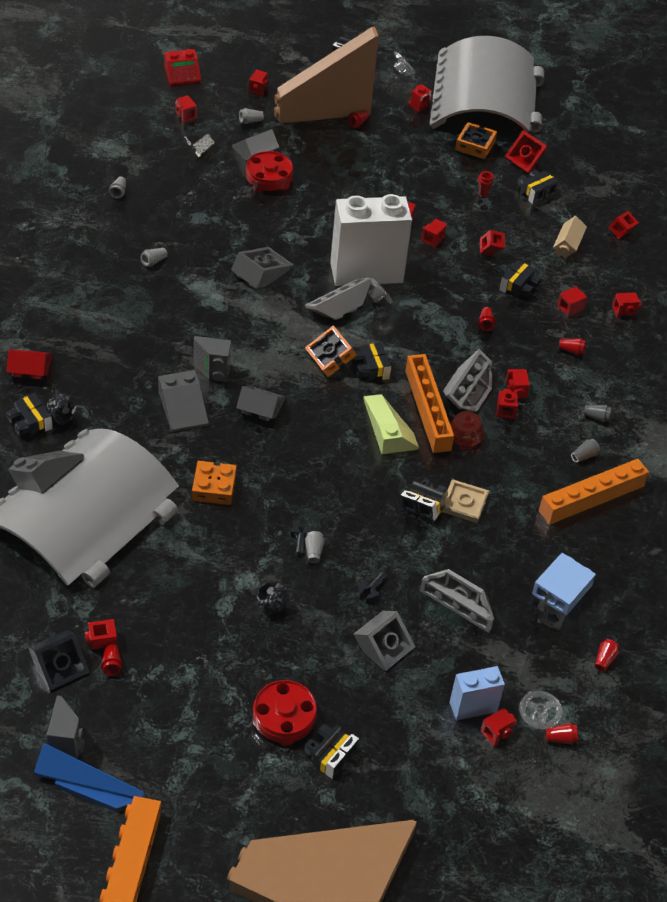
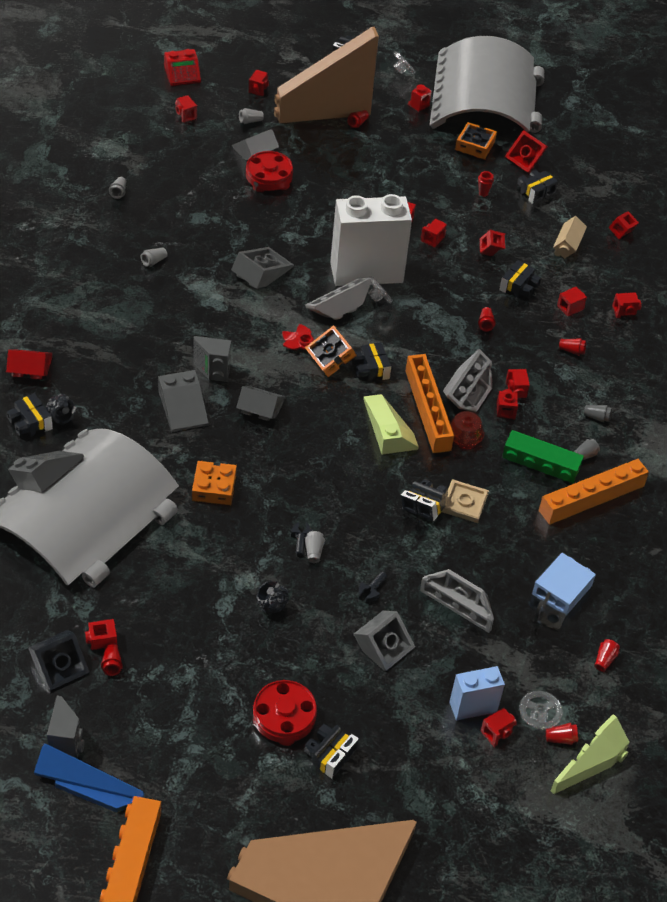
(201, 145): clear smoke bracket -> none
(297, 339): none -> red plate
(542, 456): none -> green brick
(604, 751): none -> yellowish green wedge

